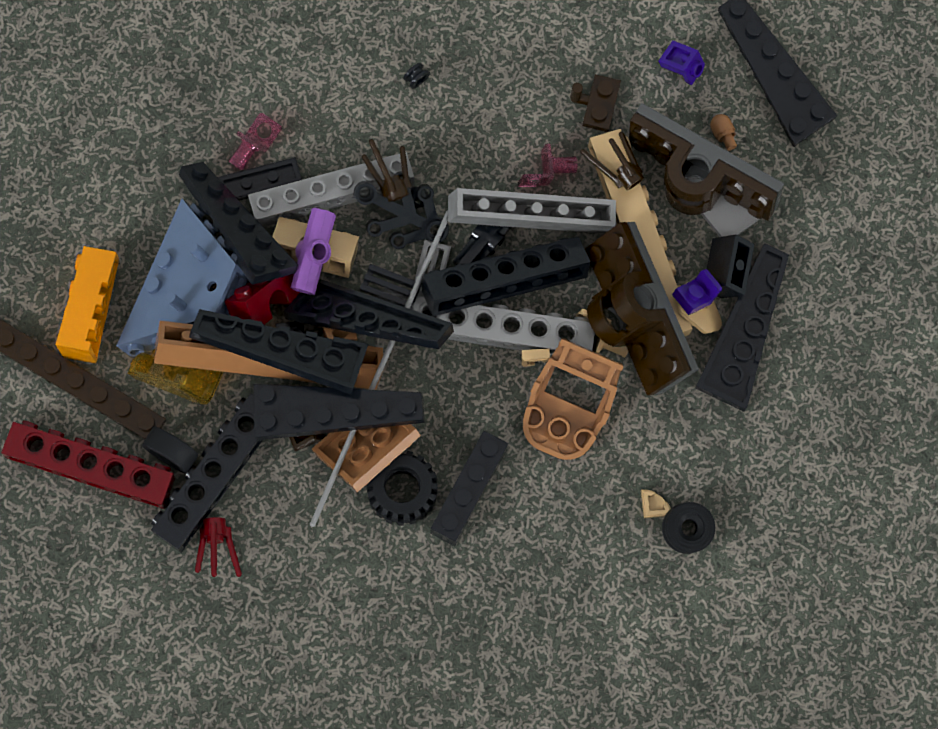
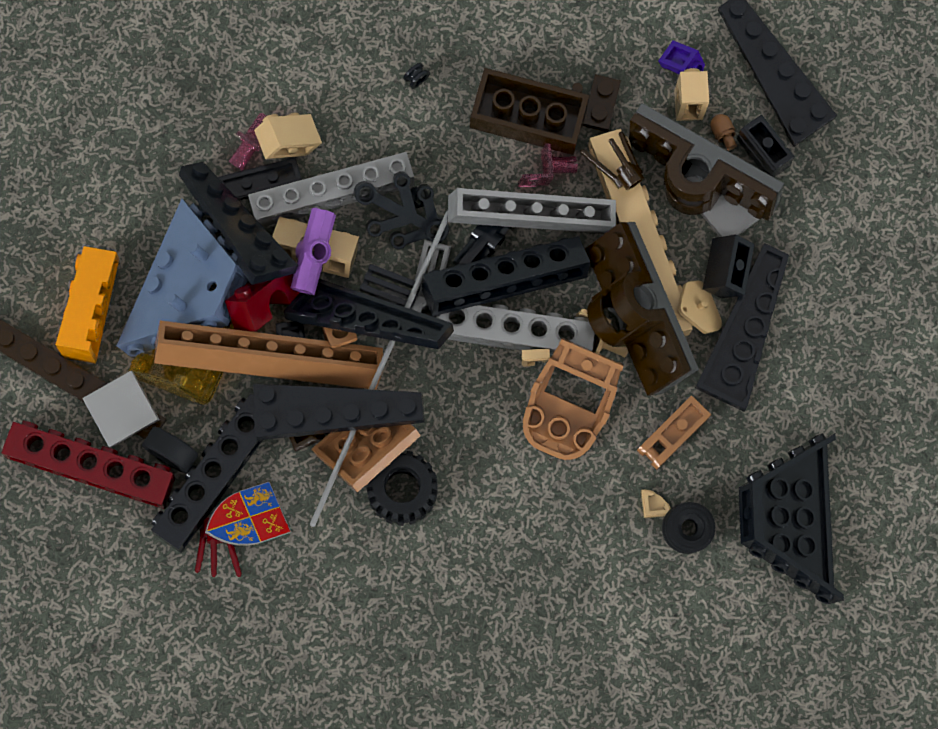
(121, 409): none -> light grey tile
(248, 517): none -> shield
(287, 135): none -> tan brick
(315, 358): black wing -> none
(393, 186): dark brown plant -> none
(469, 488): black arch -> none
(528, 111): none -> dark brown brick
(675, 431): none -> medium nougat plate
(691, 95): none -> tan brick
(698, 292): dark purple bracket -> none
(765, 147): none -> black brick
(789, 518): none -> black piece

